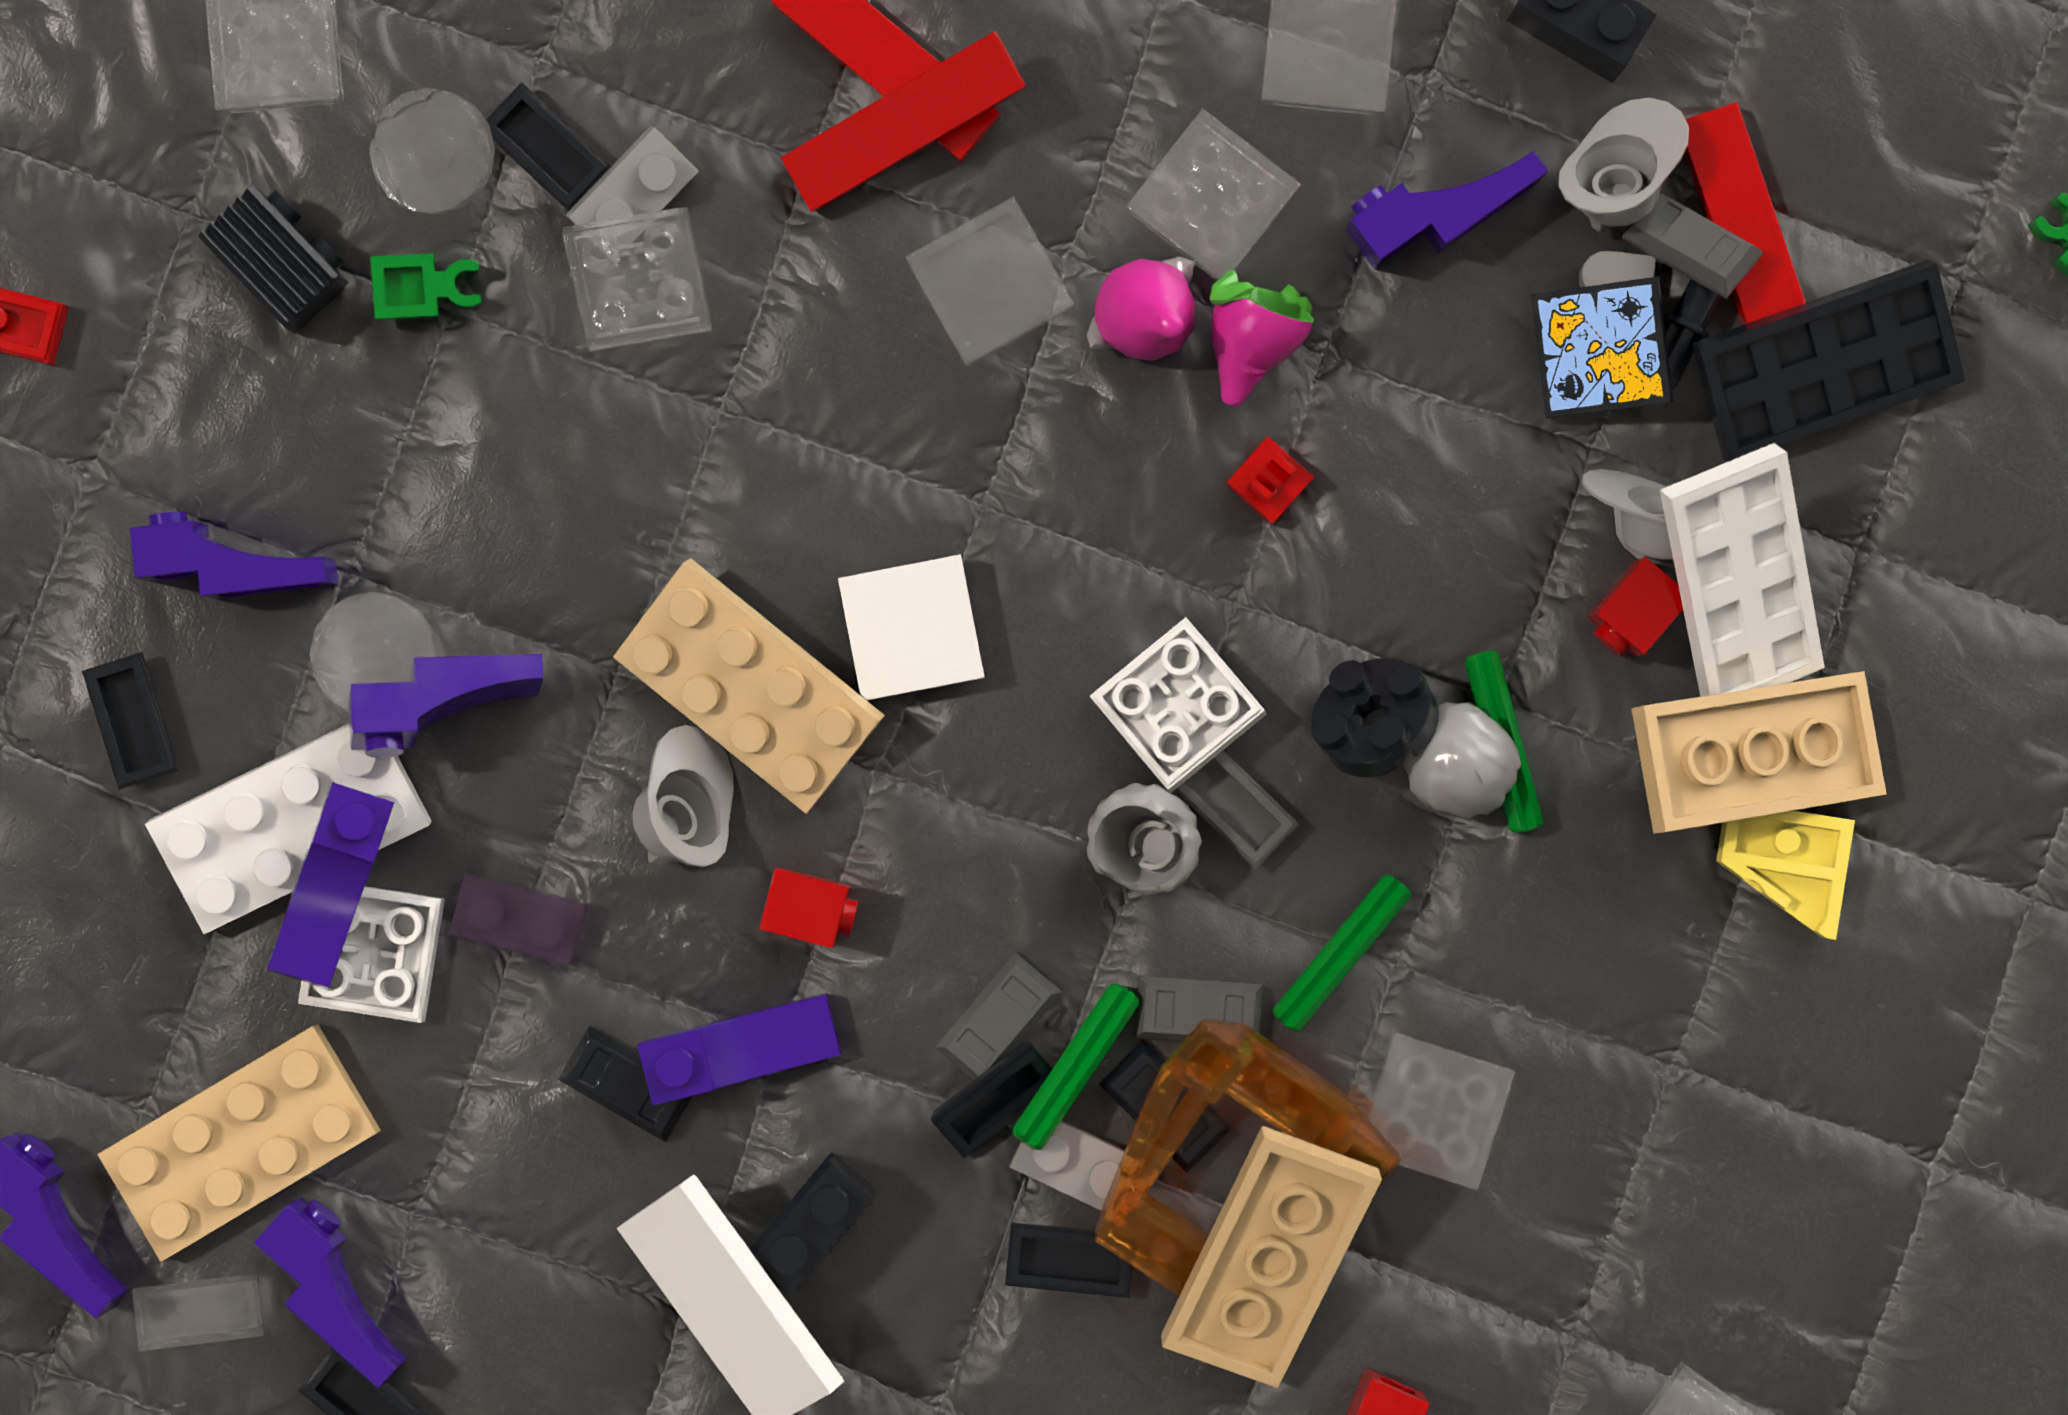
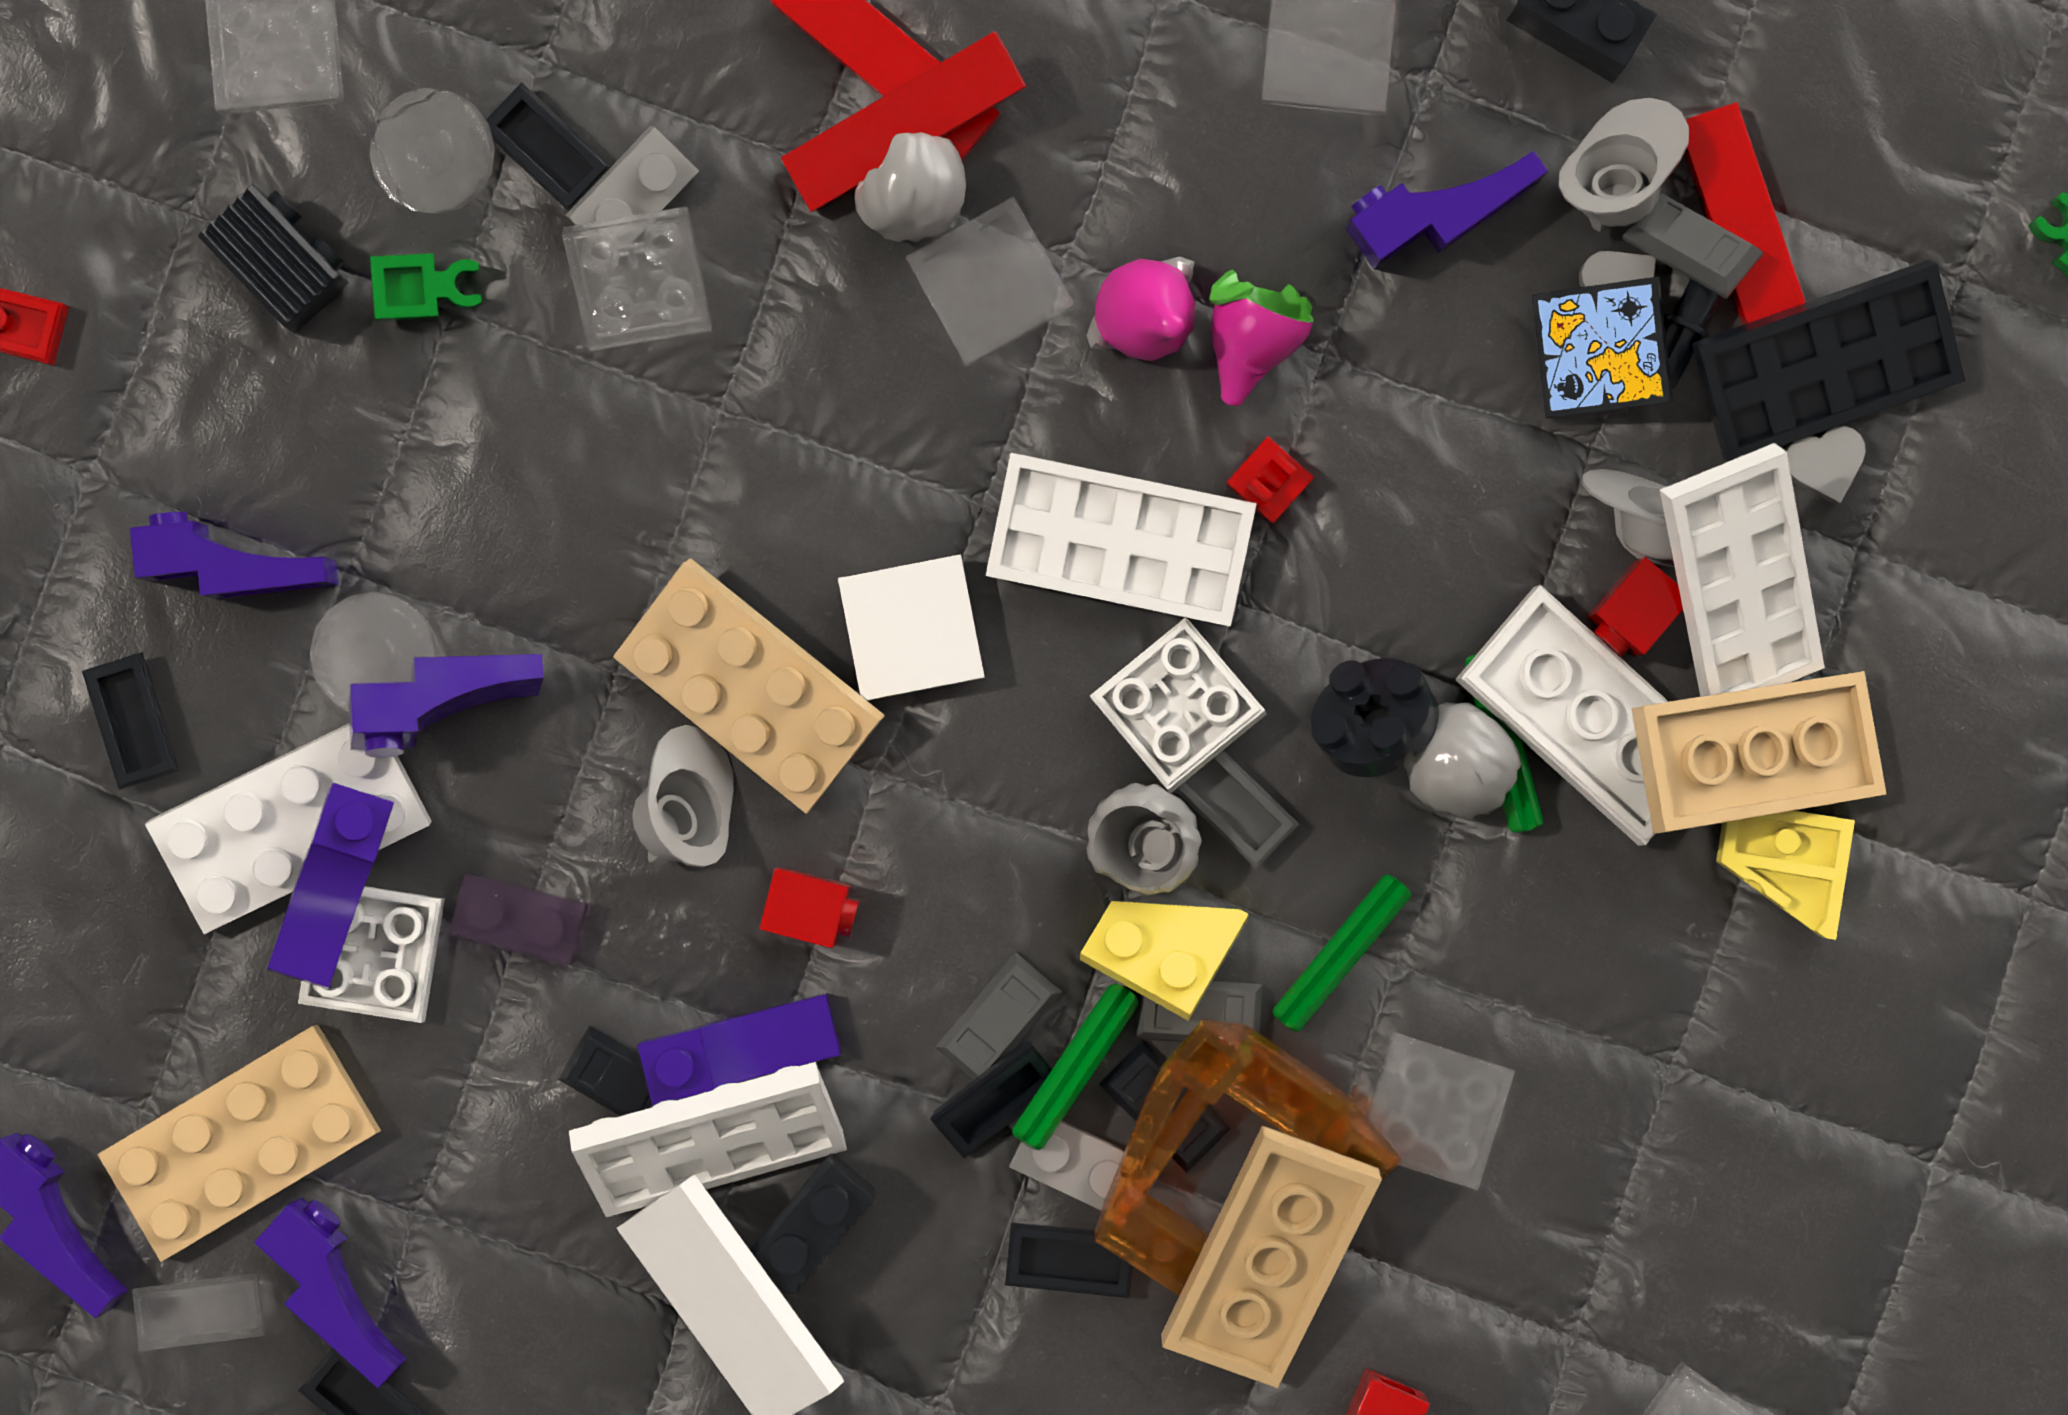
(713, 1135): none -> white plate
(914, 189): none -> light grey hair
(1120, 539): none -> white plate
(1164, 949): none -> light yellow wing
(1212, 196): clear tile -> none
(1568, 704): none -> white tile
(1827, 462): none -> light grey tile

